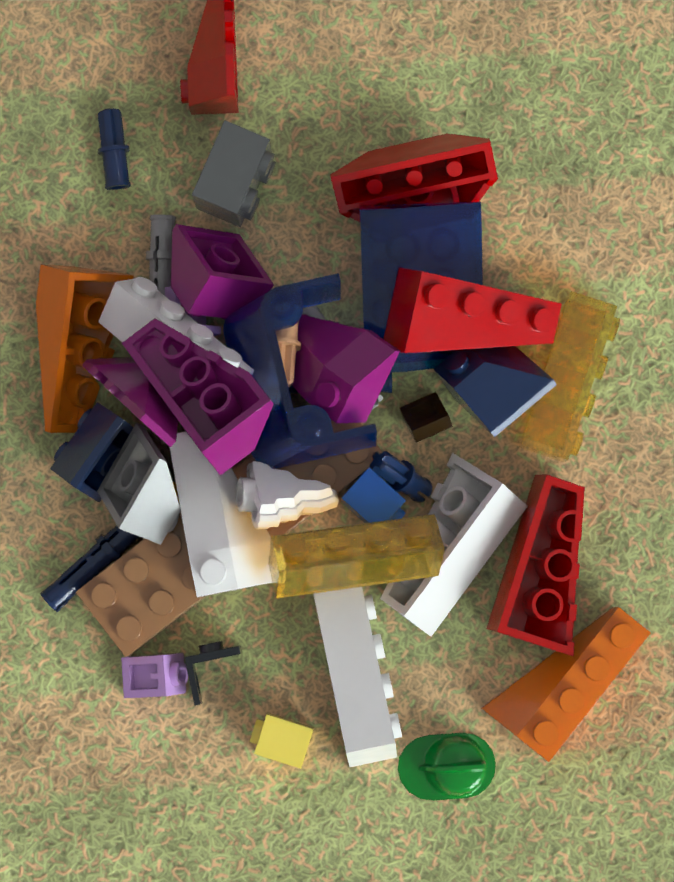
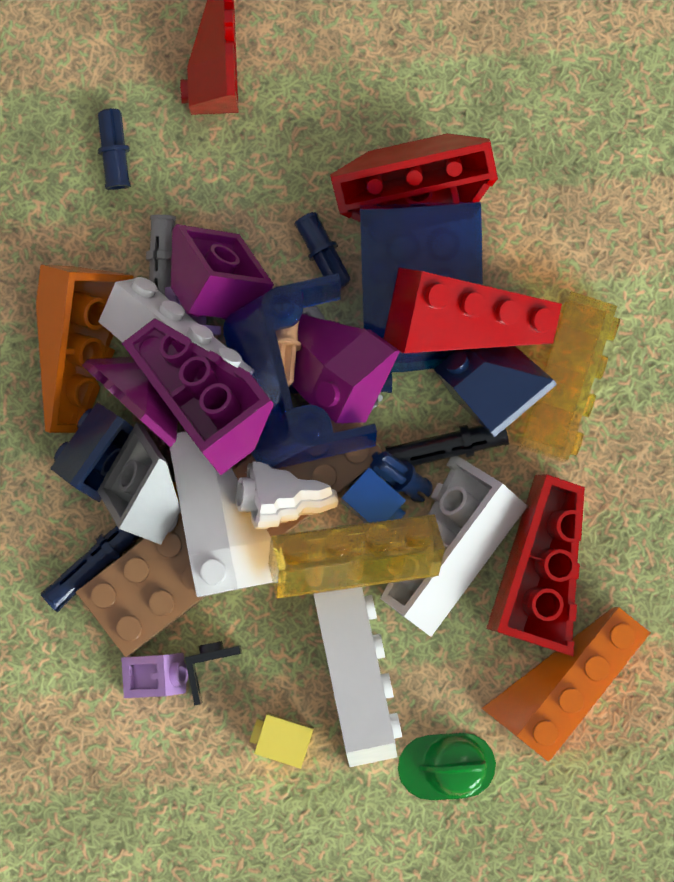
(233, 174): dark grey brick -> none
(321, 247): none -> dark blue axle
(425, 417): dark brown plate -> none
(448, 445): none -> black pin

